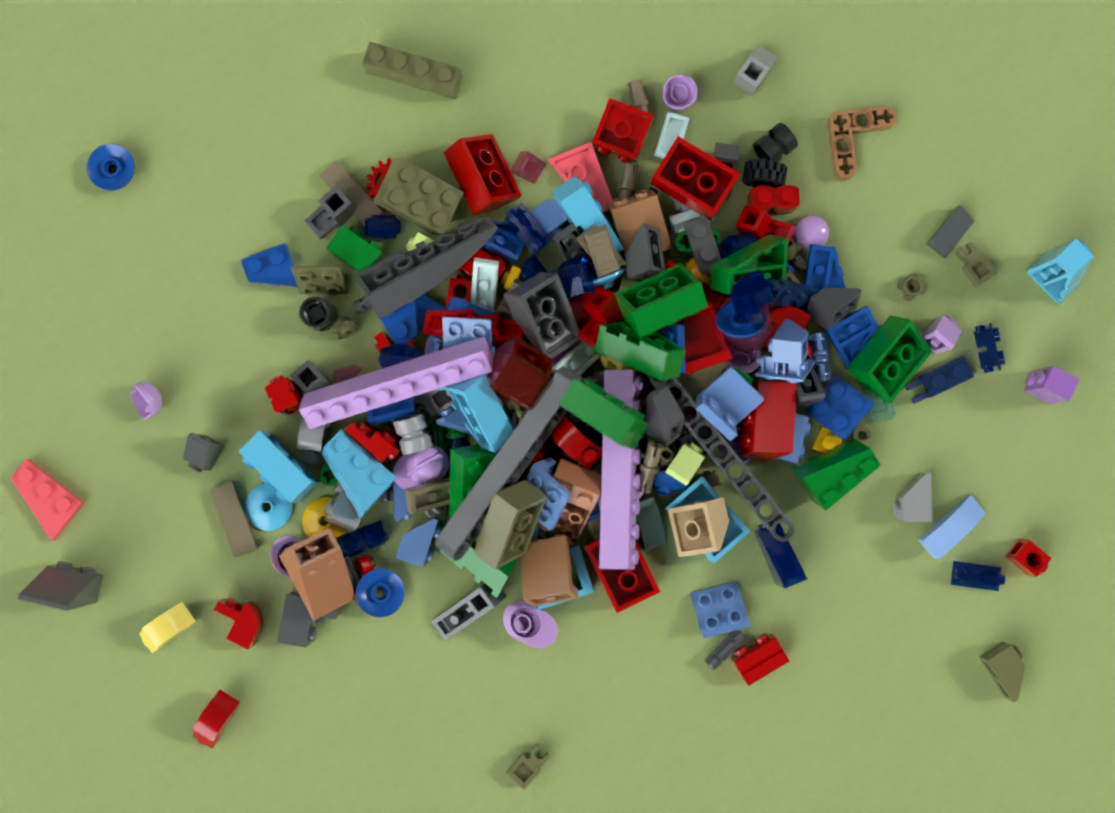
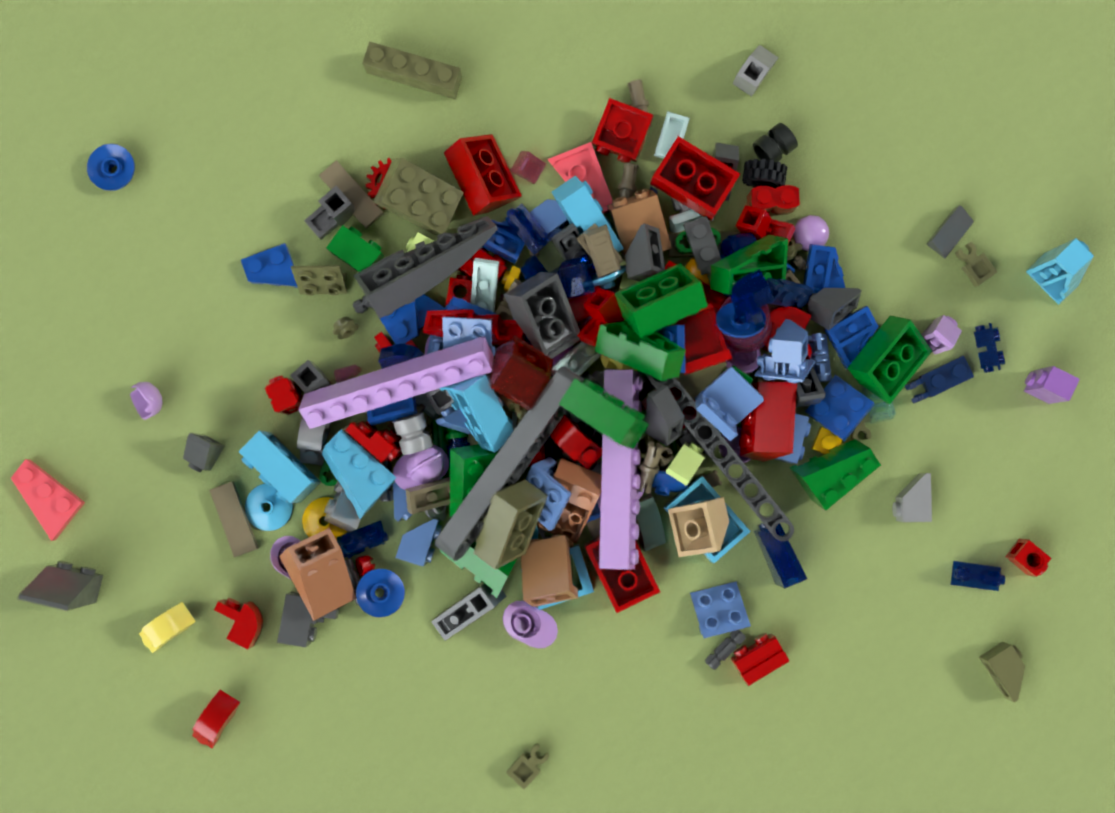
(317, 314): pearl dark grey wheel -> none
(382, 226): clear blue brick -> none
(679, 92): lavender hair -> none
(851, 127): medium nougat beam -> none
(917, 284): olive plate -> none
(952, 527): light blue slope -> none

